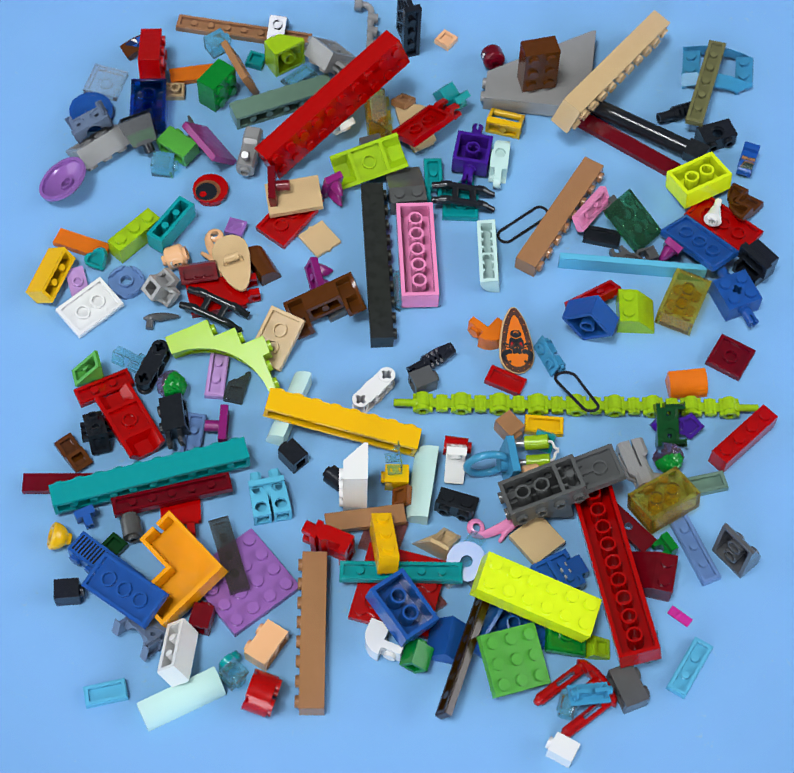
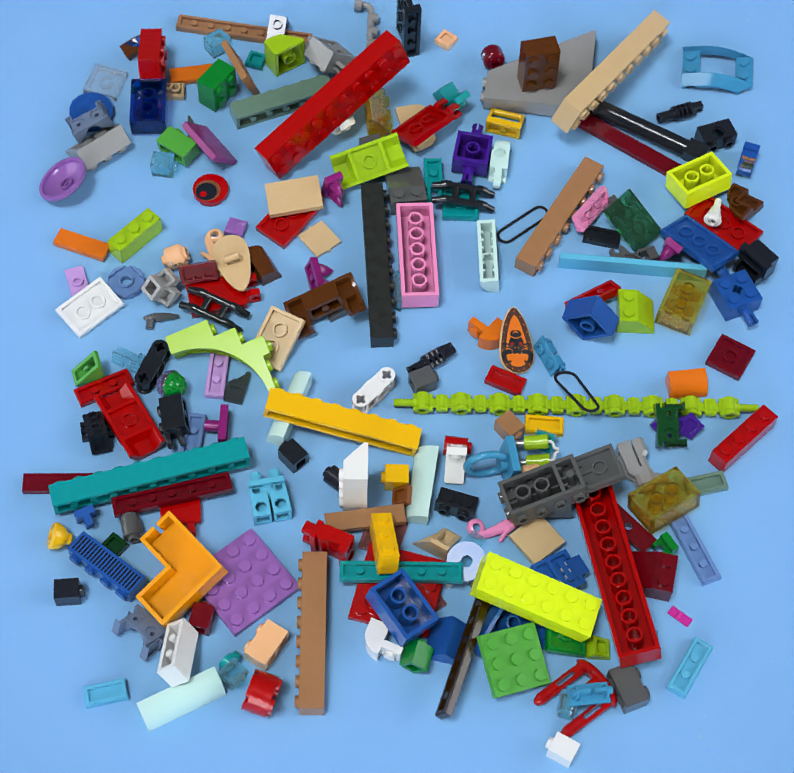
(50, 275): yellow brick -> none
(73, 453): reddish brown slope -> none
(97, 258): teal tile -> none
(125, 590): blue tile -> none
(140, 130): black torso -> none
(171, 224): teal brick -> none
(229, 555): clear smoke tile -> none
(248, 156): light grey piece -> none
(275, 185): dark red tile -> none
(303, 73): clear light blue tile -> none
(393, 459): clear light blue piece -> none
(403, 101): medium nougat tile -> none
(669, 457): piece -> none
(705, 83): olive tile -> none
(735, 551): dark grey slope -> none

